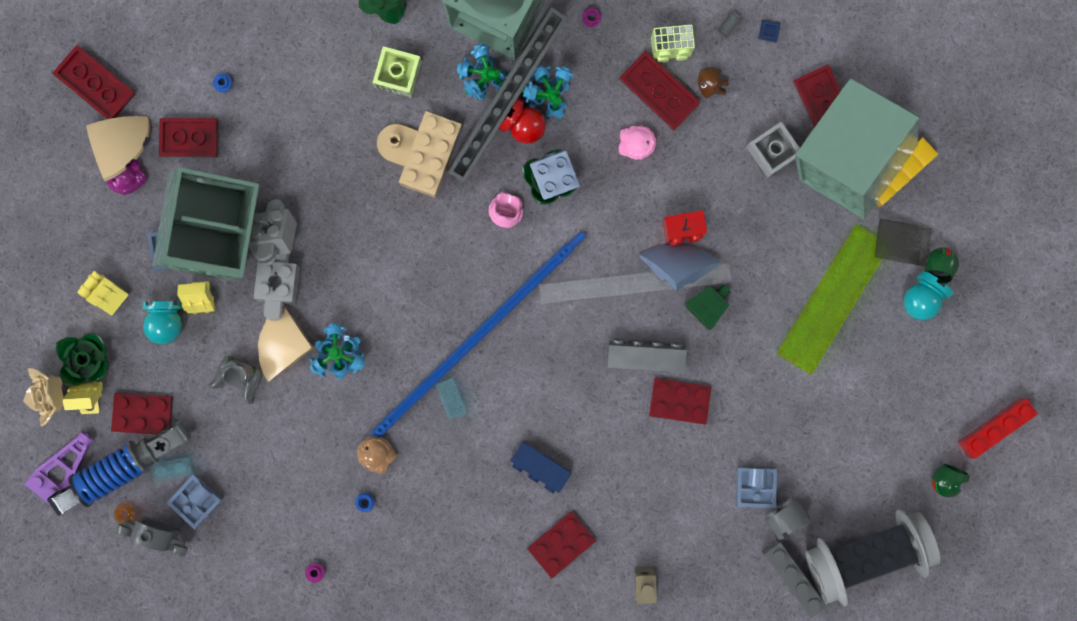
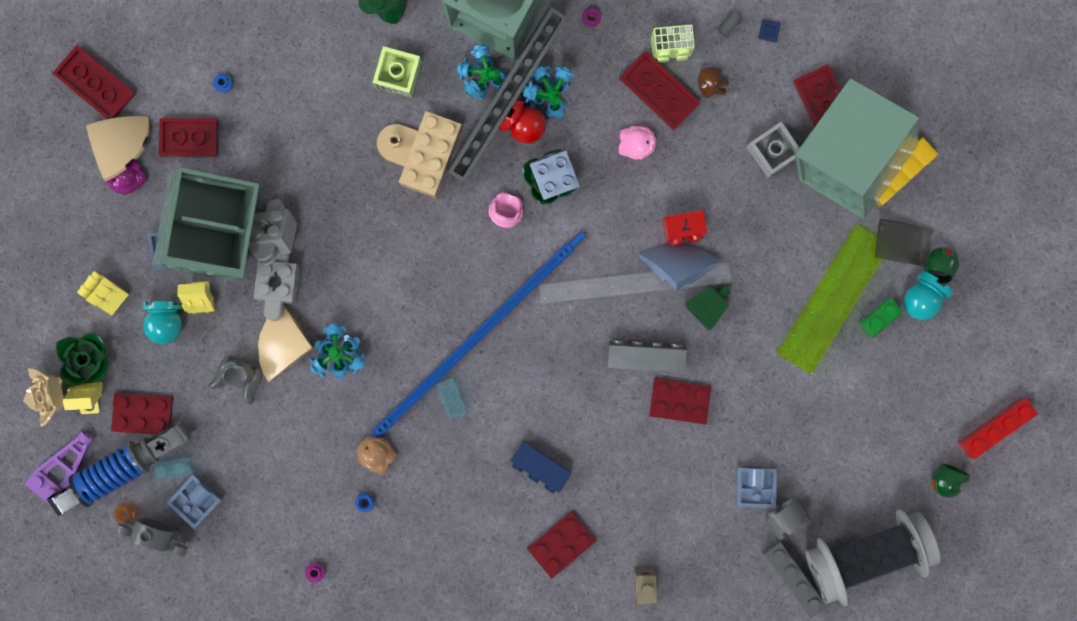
(880, 318): none -> green brick

